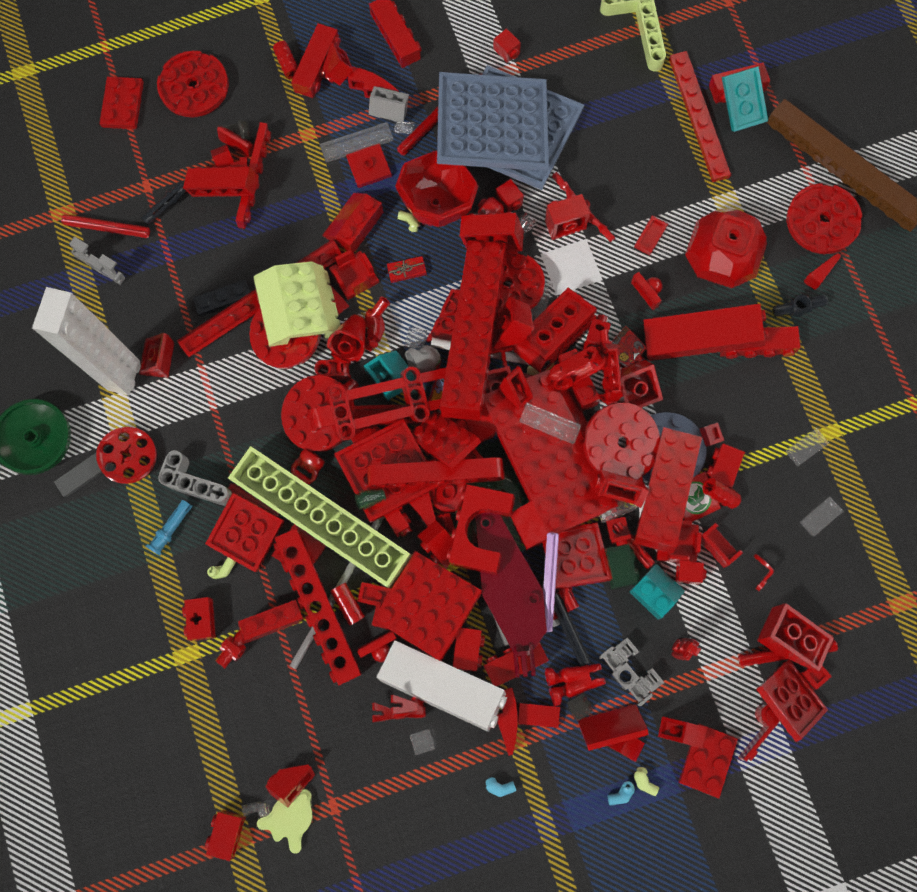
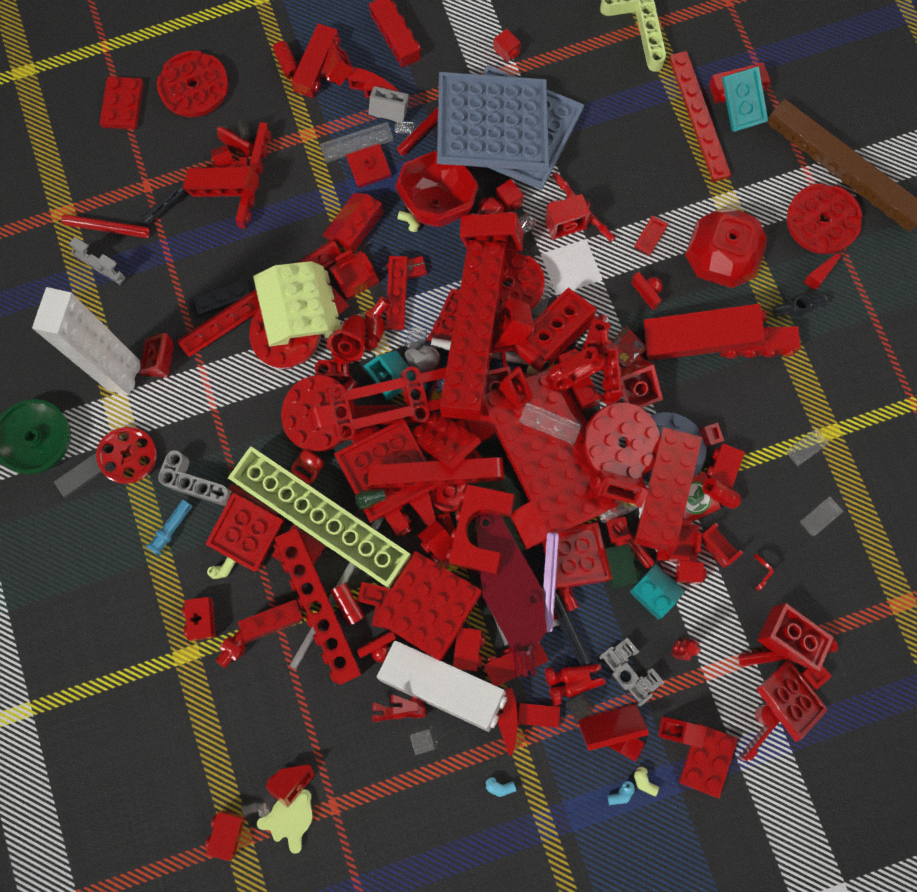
(396, 292): none -> red tile

